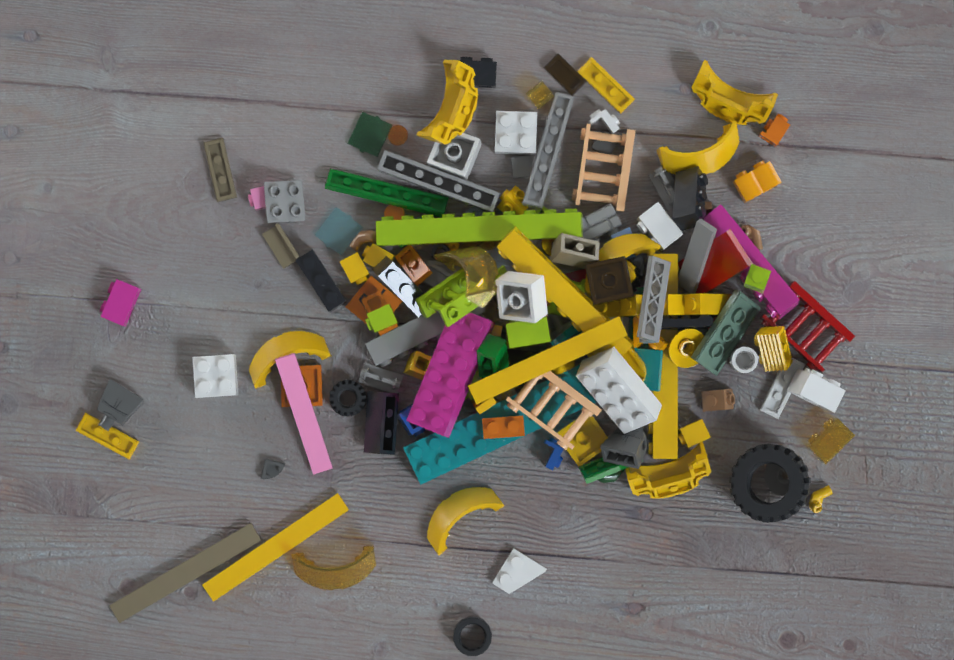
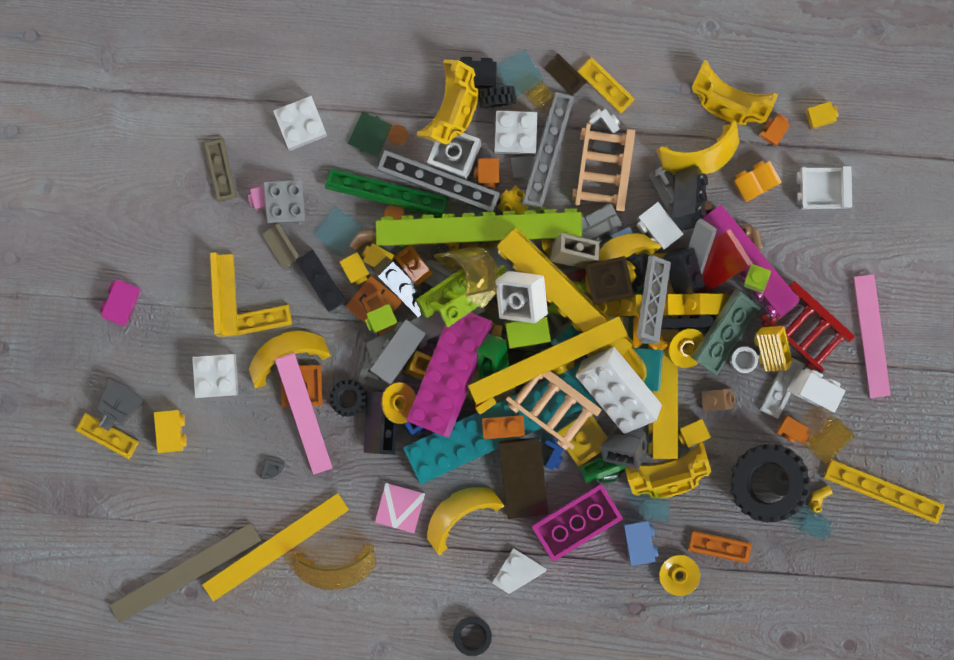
(169, 431): none -> yellow brick
(224, 295): none -> yellow fence
(264, 319): none -> yellow tile
(300, 123): none -> white brick
(397, 351): none -> light grey brick
(400, 507): none -> bright pink tile
(404, 396): none -> yellow dish
(487, 172): none -> orange brick
(497, 96): none -> black tyre
(520, 73): none -> clear light blue piece
(523, 477): none -> dark brown tile
(577, 522): none -> dark pink brick
(639, 542): none -> medium blue brick
(655, 510): none -> clear light blue brick
(684, 271): none -> black brick
(687, 583): none -> yellow dish
(719, 546): none -> orange tile
(793, 430): none -> orange brick
(816, 526): none -> clear light blue brick
(821, 115): none -> yellow brick
(825, 188): none -> white panel
(871, 336): none -> bright pink tile
(883, 491): none -> yellow tile

